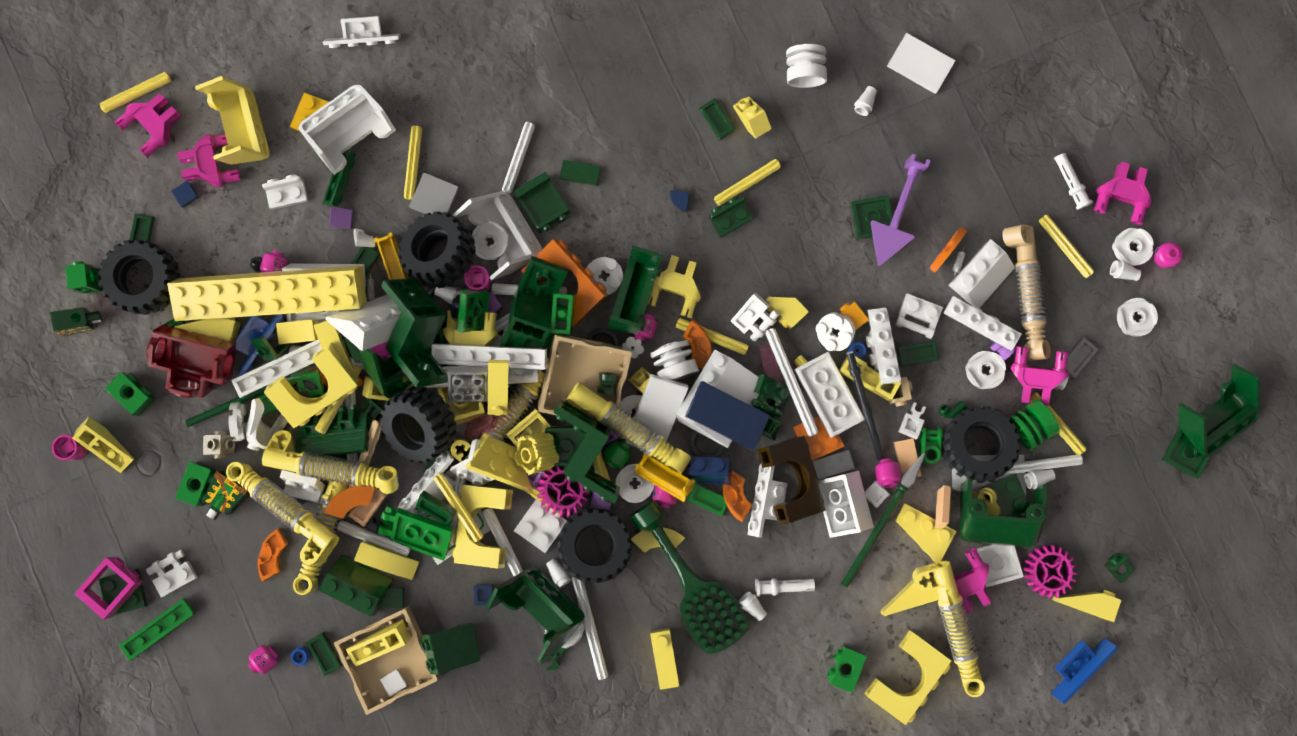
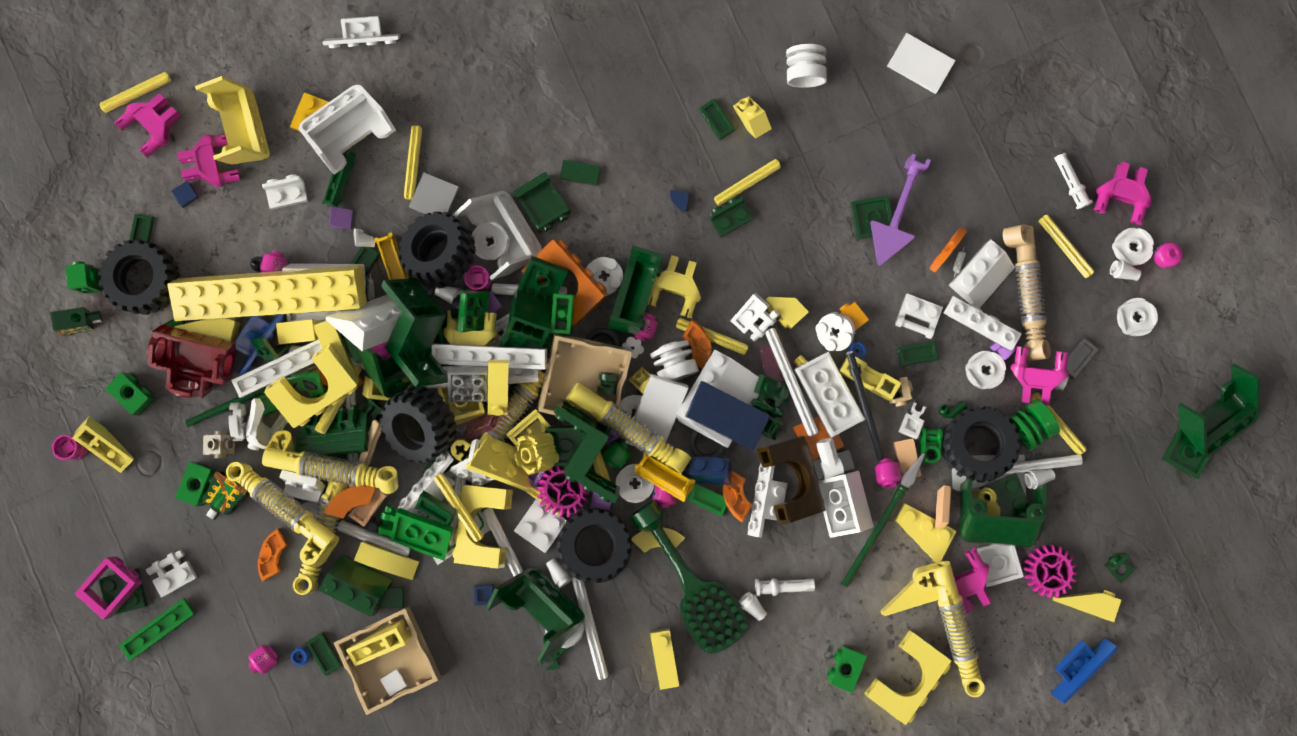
(450, 648): dark green panel -> none
(518, 157): white axle -> none
(830, 462): none -> white piece
(865, 103): white cone -> none
(876, 494): white tile -> none
(882, 346): white bracket -> none

